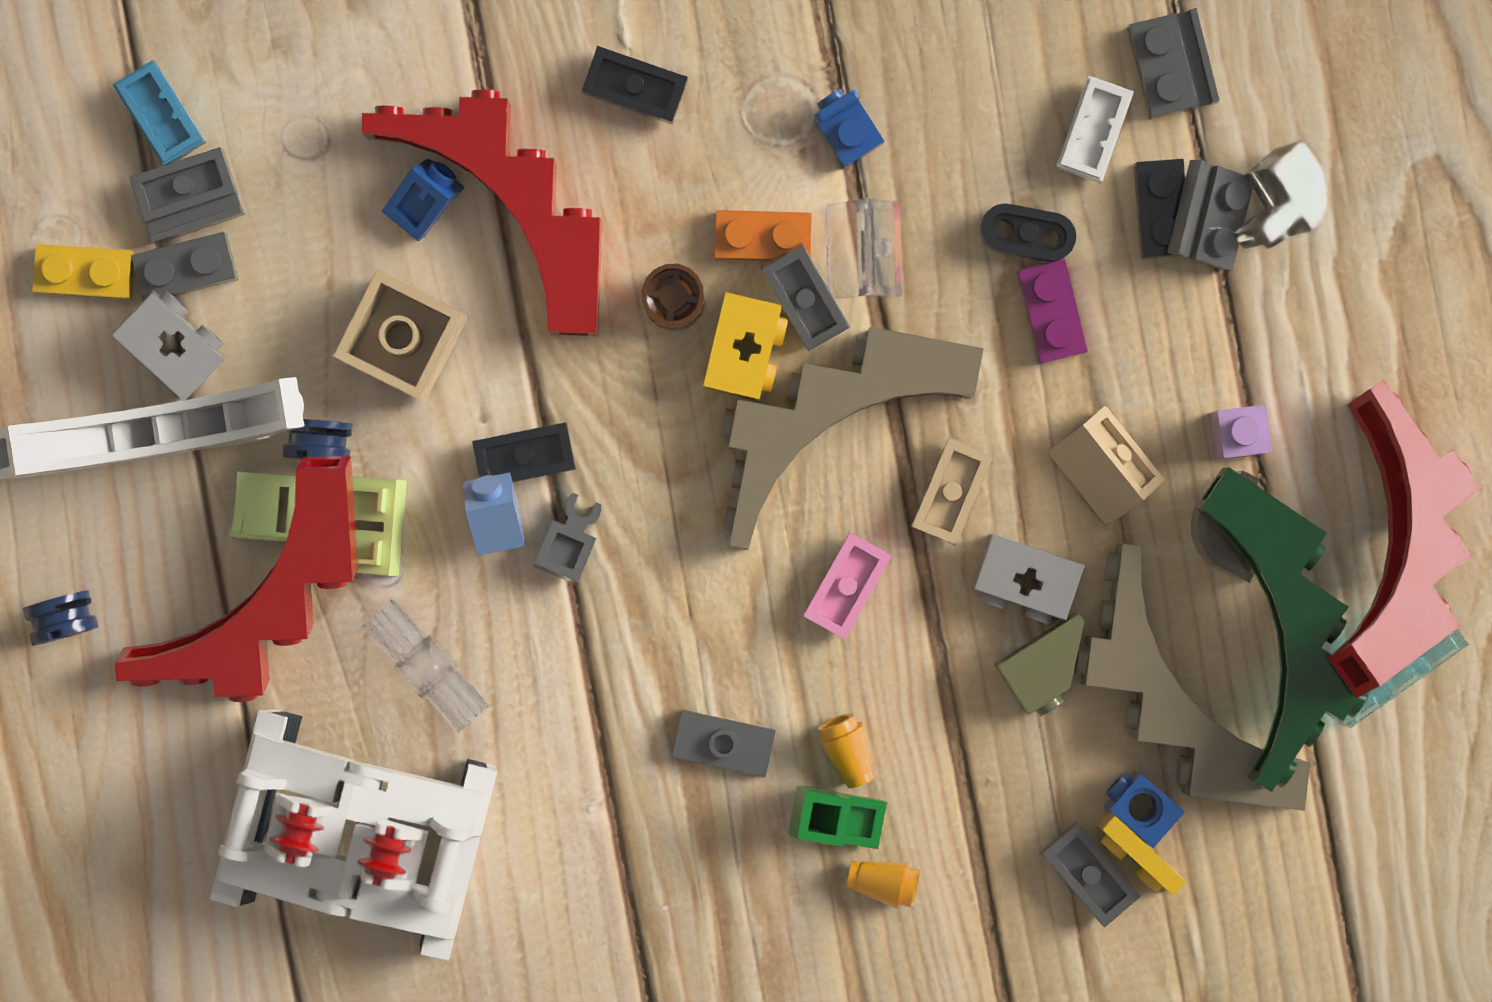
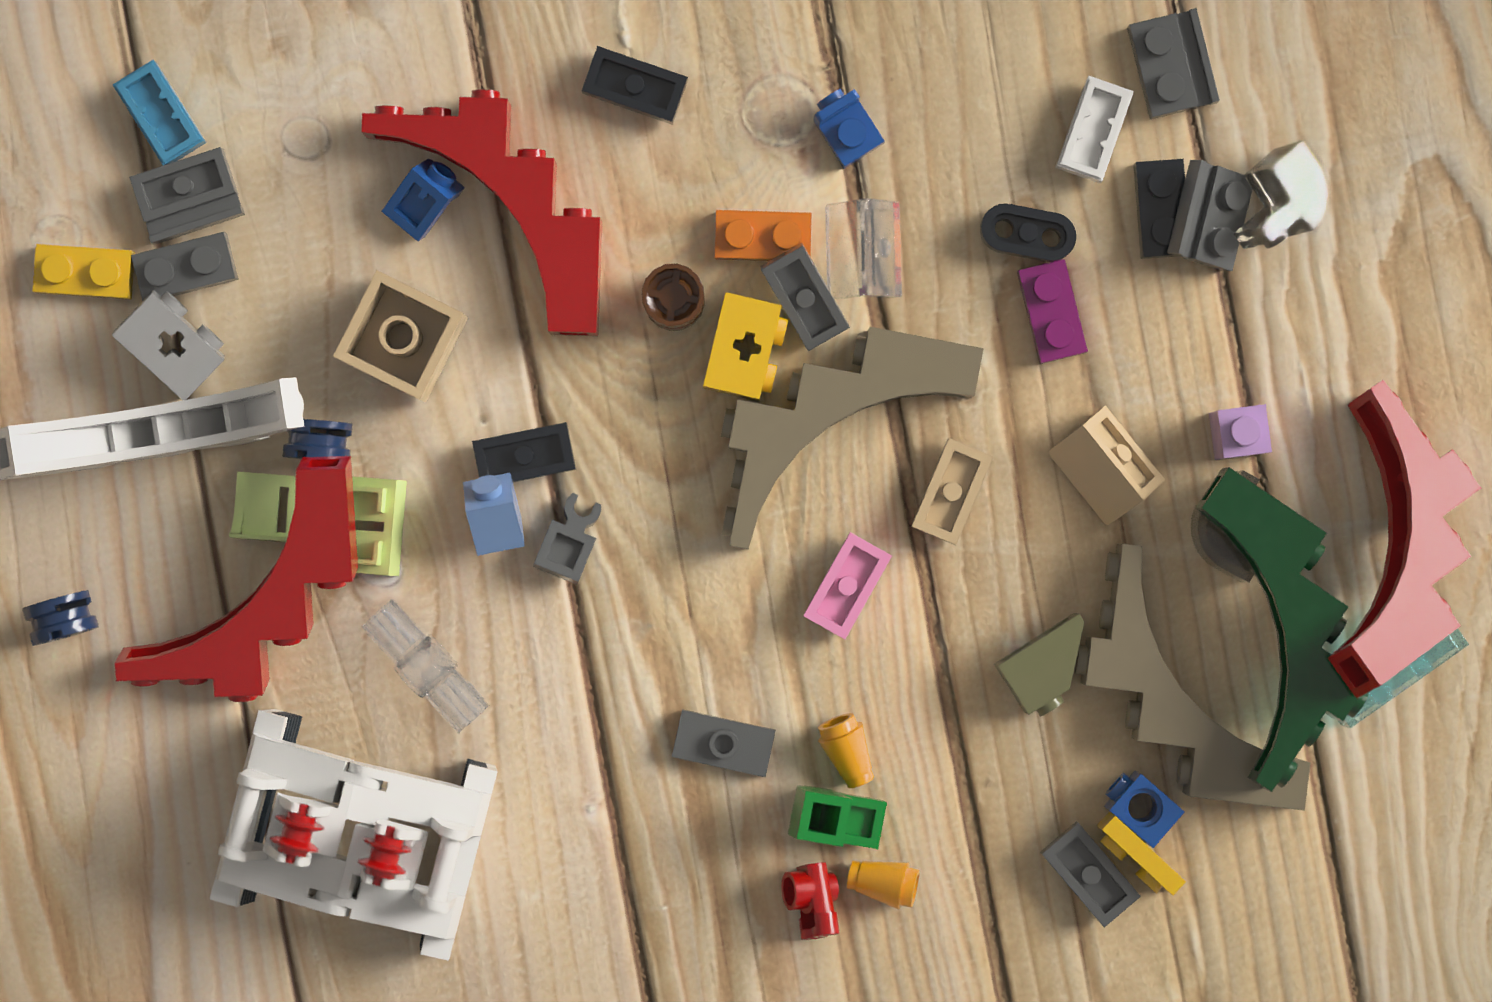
(813, 893): none -> red plate
(1056, 578): light grey brick -> none

